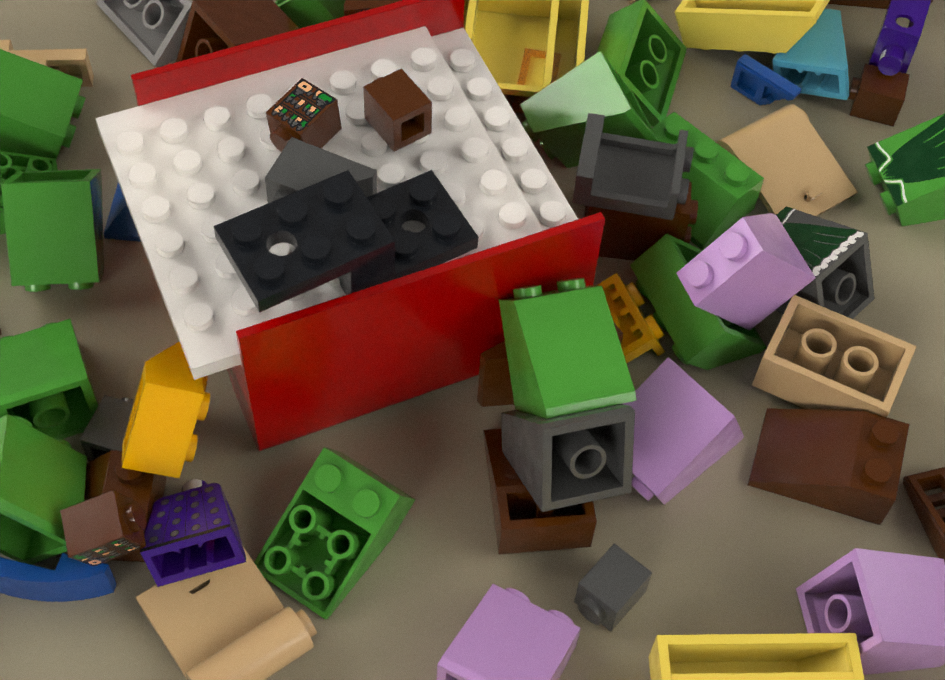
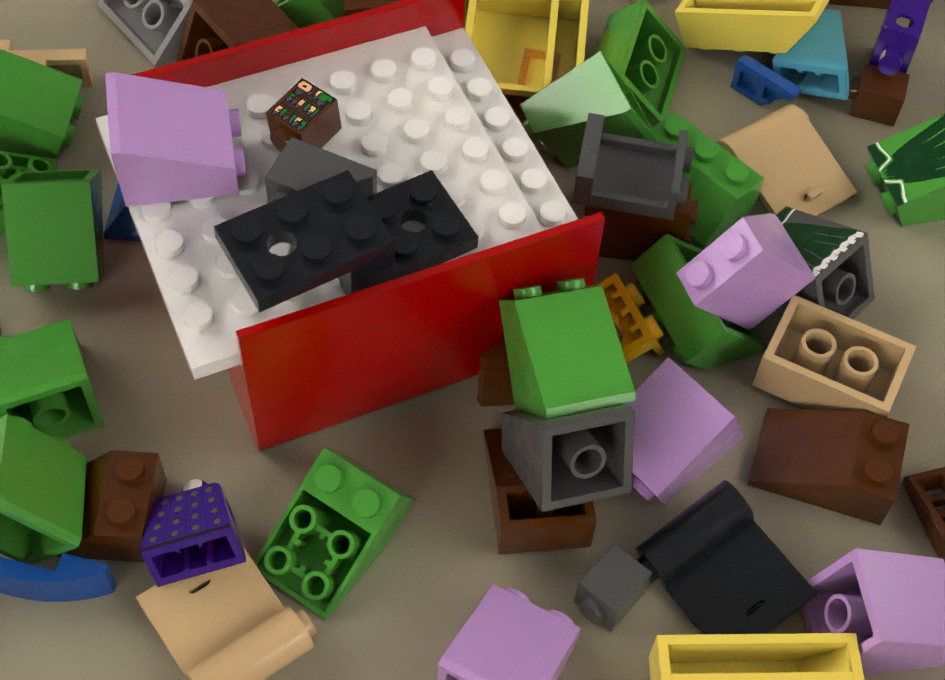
(103, 528): reddish brown brick -> none
(106, 427): dark grey brick -> none
(165, 415): yellow slope -> none
(172, 140): none -> lavender slope
(397, 109): reddish brown brick -> none
(723, 566): none -> black door

